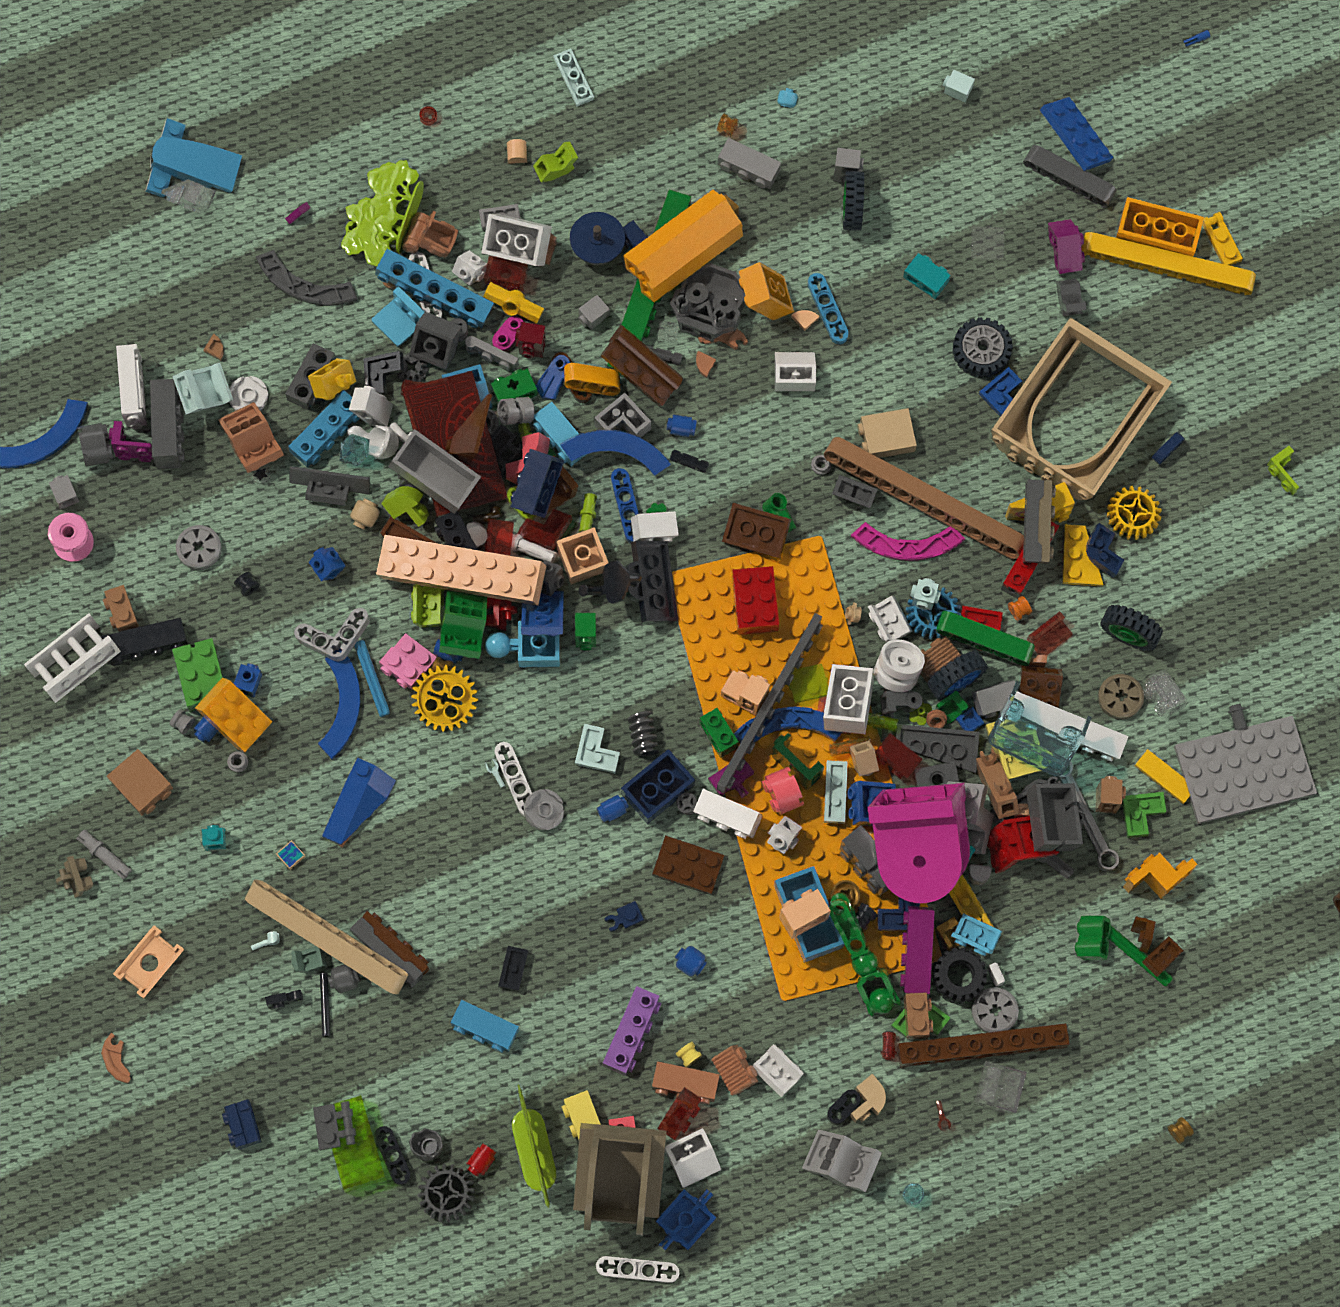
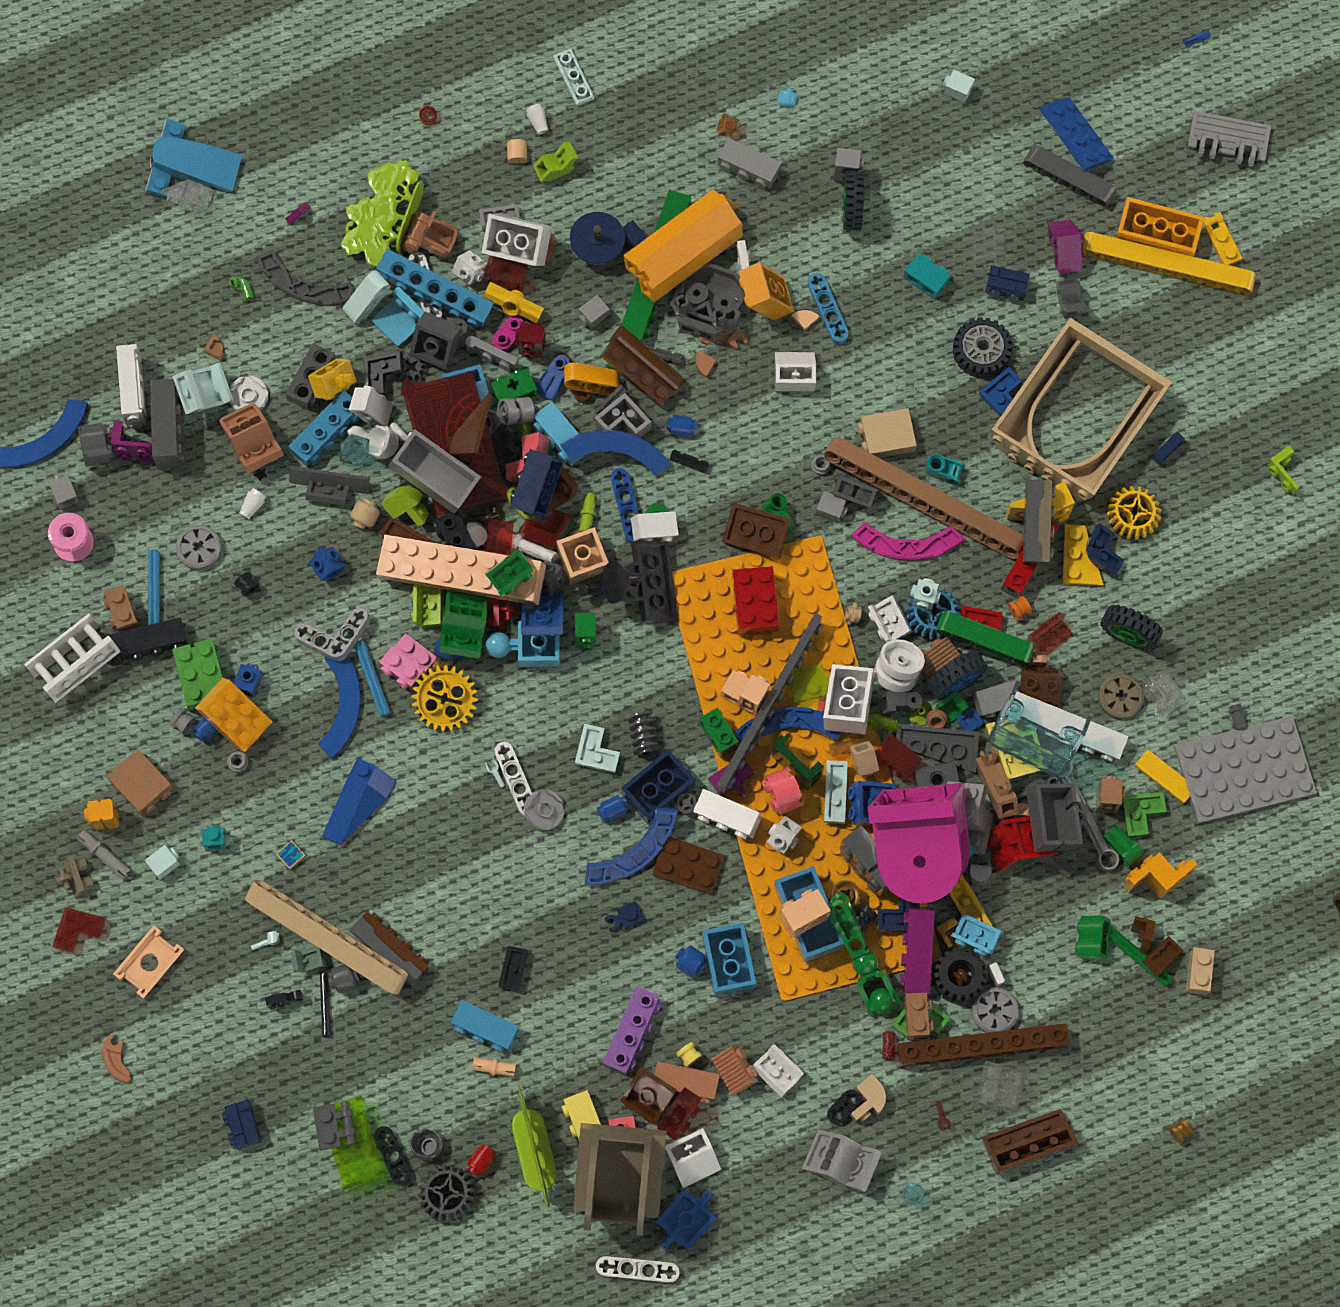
(76, 923): none -> clear red plate
(102, 814): none -> light orange brick
(153, 587): none -> dark azure axle
(163, 861): none -> light aqua brick
(243, 286): none -> bright green arm
(252, 502): none -> white cone
(366, 297): none -> light aqua beam
(493, 1067): none -> light nougat pin
(510, 572): none -> green bracket
(537, 117): none -> white cone
(620, 390): none -> dark grey axle
(637, 856): none -> blue tile
(648, 1095): none -> reddish brown plate
(729, 959): none -> dark azure brick
(743, 255): none -> white plate
(832, 507): none -> light grey brick
(946, 469): none -> teal piece
(958, 977): none -> reddish brown bush
(1007, 283): none -> dark blue brick
(1029, 1141): none -> reddish brown brick
(1126, 849): none -> green piece
(1200, 971): none -> tan brick
(1230, 136): none -> light grey hinge

